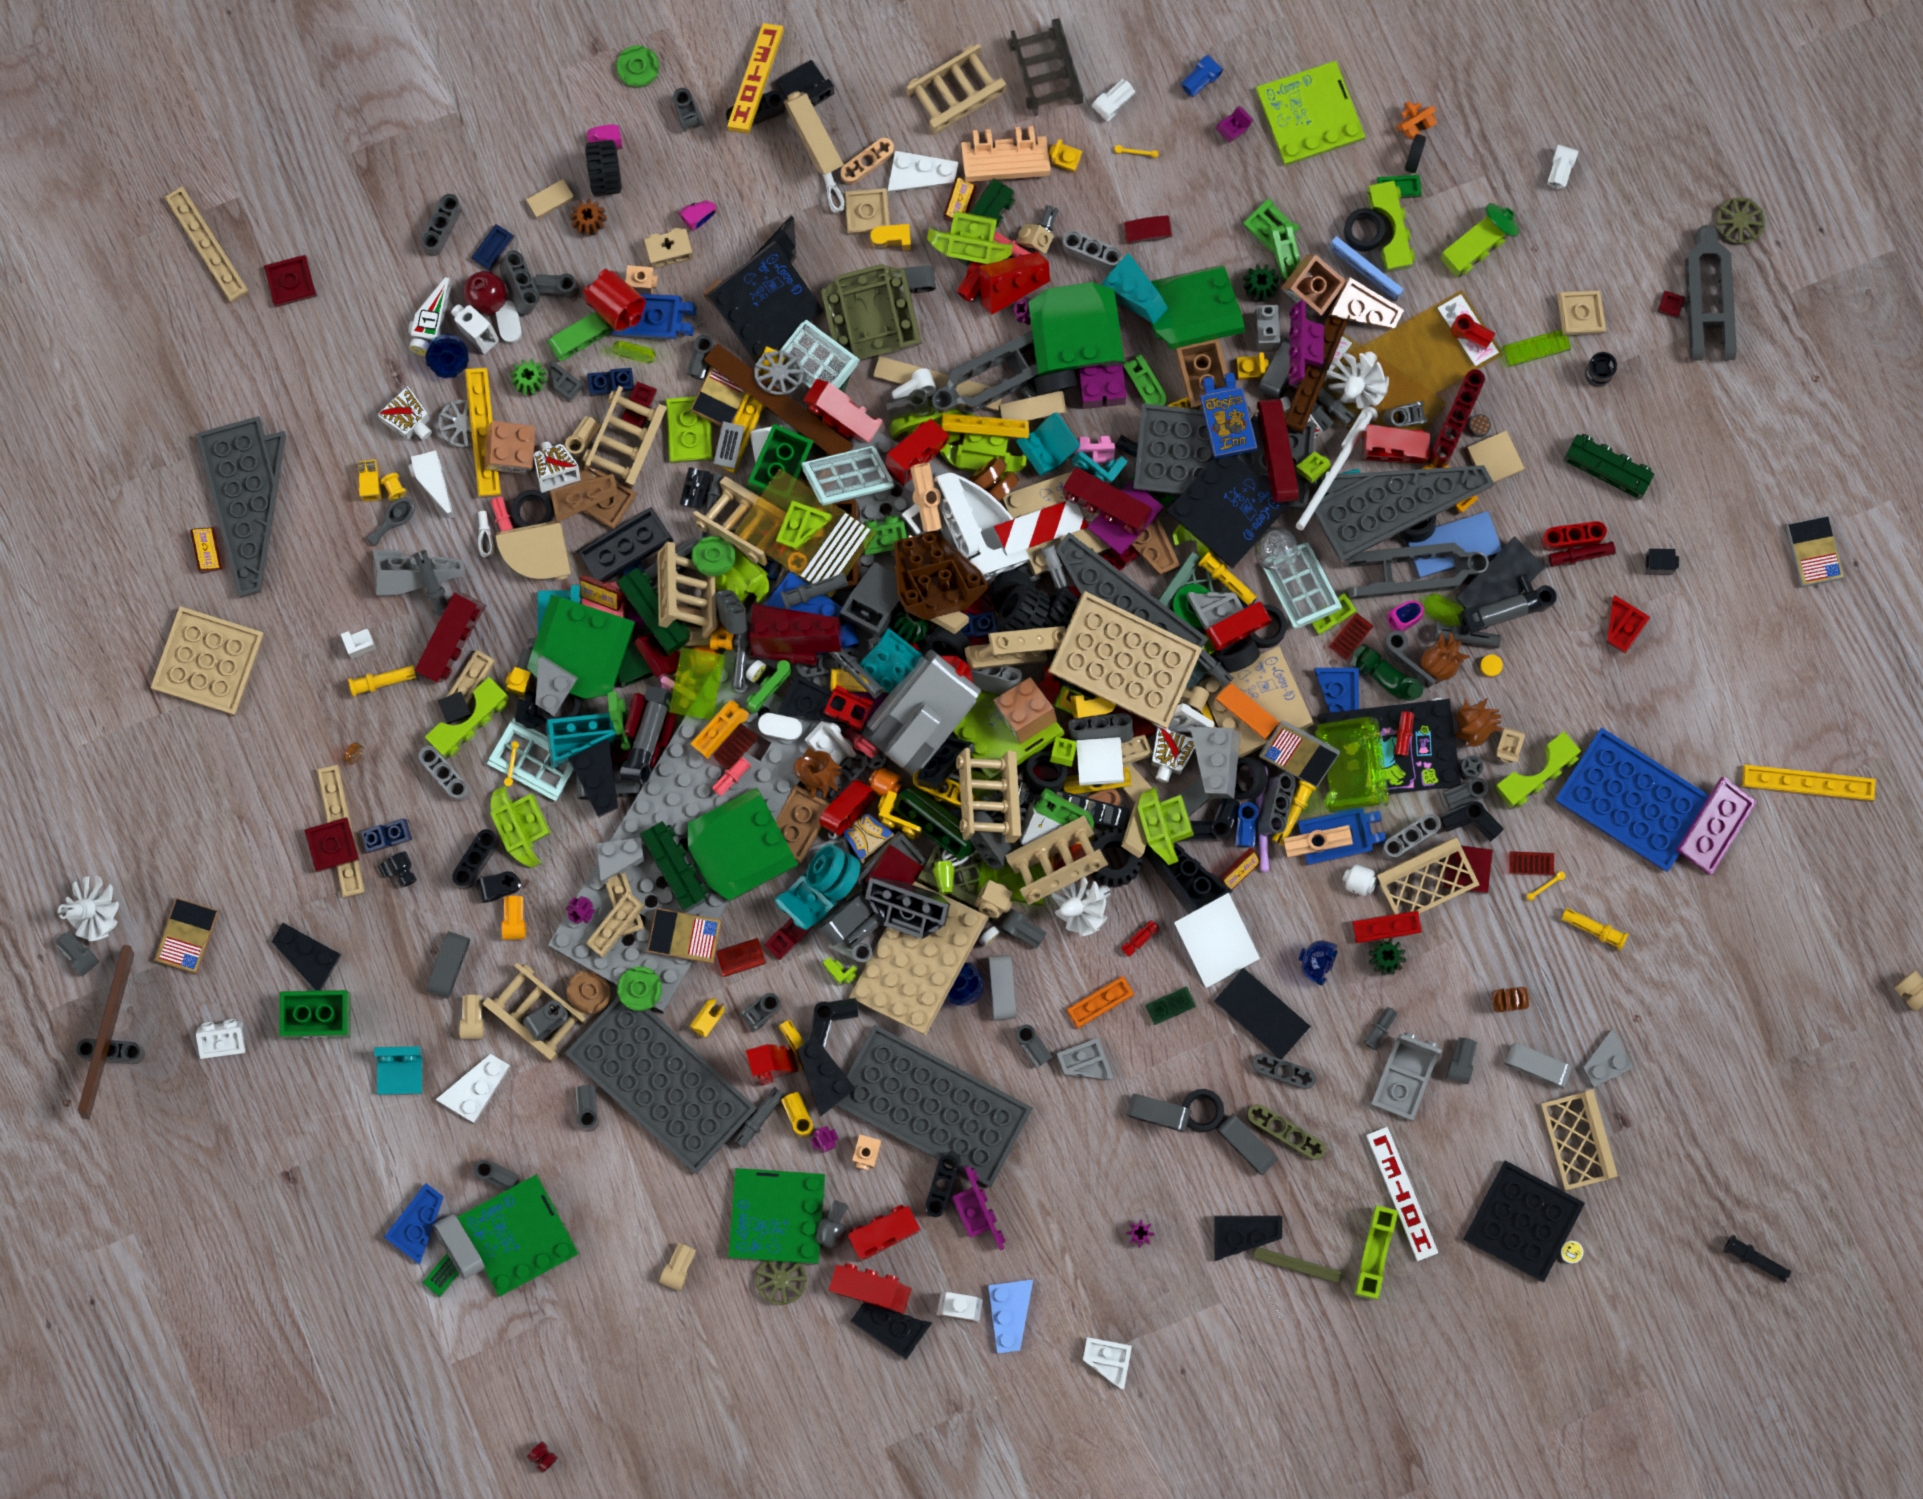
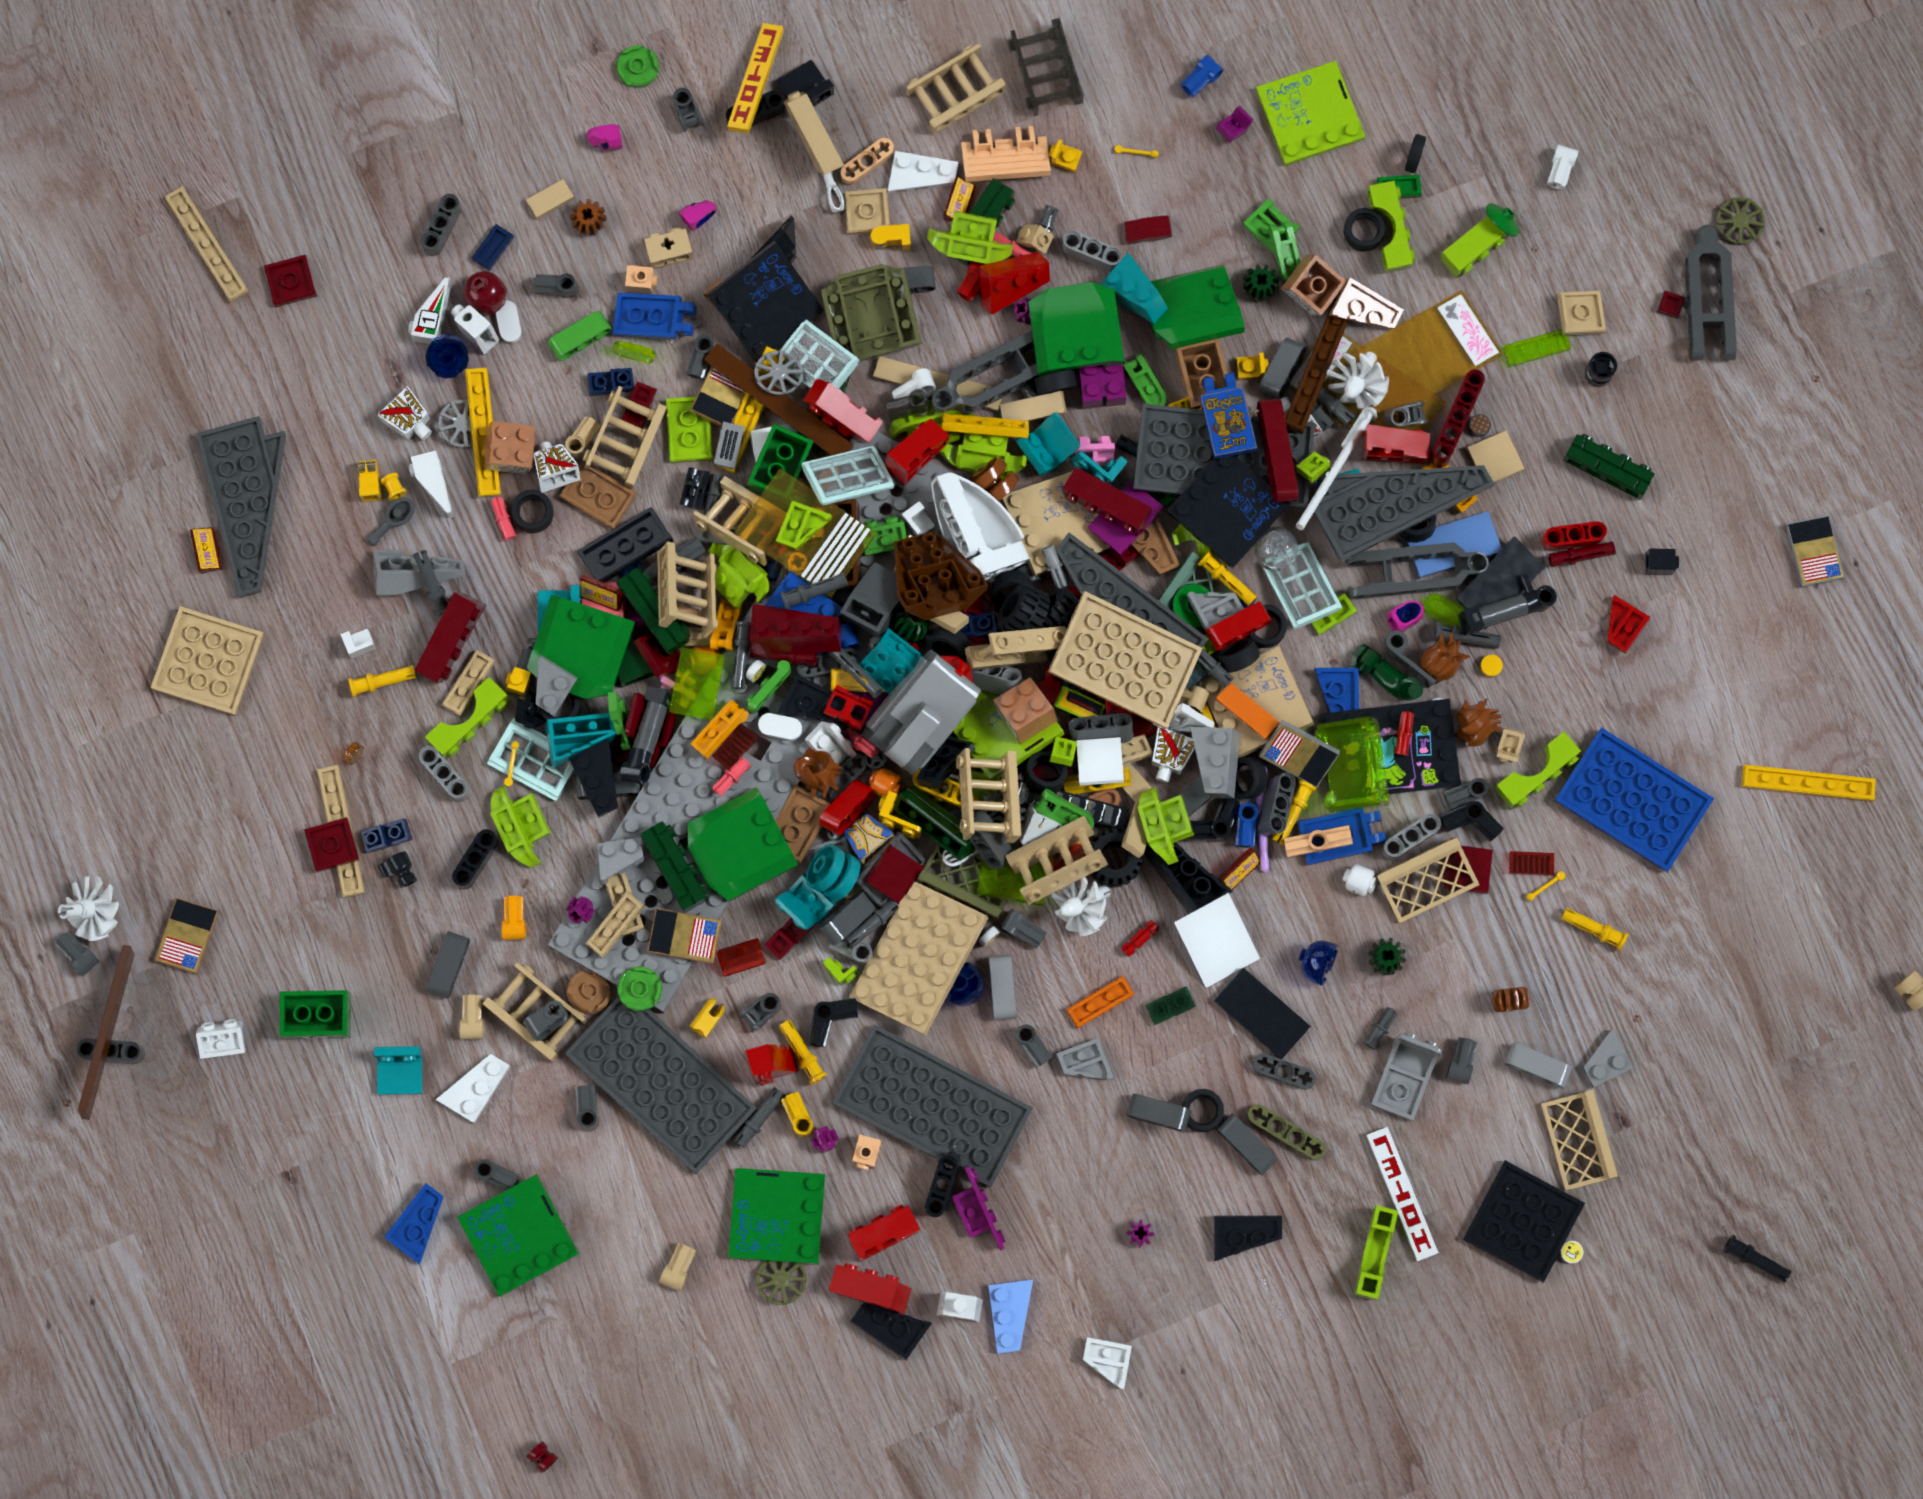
(307, 955): black wing -> none
(418, 346): white tile -> none
(441, 1276): green tile -> none
(454, 708): black piece -> none
(458, 1246): light grey beam -> none
(484, 528): white piece -> none
(495, 887): black piece -> none
(520, 273): dark grey beam -> none
(536, 373): bright green gear -> none
(536, 550): tan brick -> none
(564, 383): dark grey tile -> none
(582, 495): medium nougat wing -> none
(603, 168): black tyre -> none
(615, 300): red cylinder -> none
(713, 556): bright green tile -> none
(731, 612): dark grey beam -> none
(823, 1075): black wing -> none
(830, 1230): dark grey piece -> none
(907, 907): black wedge -> none
(925, 486): light nougat piece -> none
(944, 876): lime cone -> none
(994, 899): tan brick -> none
(1040, 527): sticker -> none
(1090, 707): yellow leg -> none
(1109, 103): white piece -> none
(1267, 328): light grey hips -> none
(1297, 1264): olive axle -> none
(1305, 343): magenta bracket -> none
(1351, 636): clear red tile -> none
(1366, 268): light blue tile -> none
(1386, 926): red tile -> none
(1425, 116): orange hips -> none
(1474, 333): red piece -> none
(1474, 764): dark grey wheel -> none
(1716, 826): tile -> none

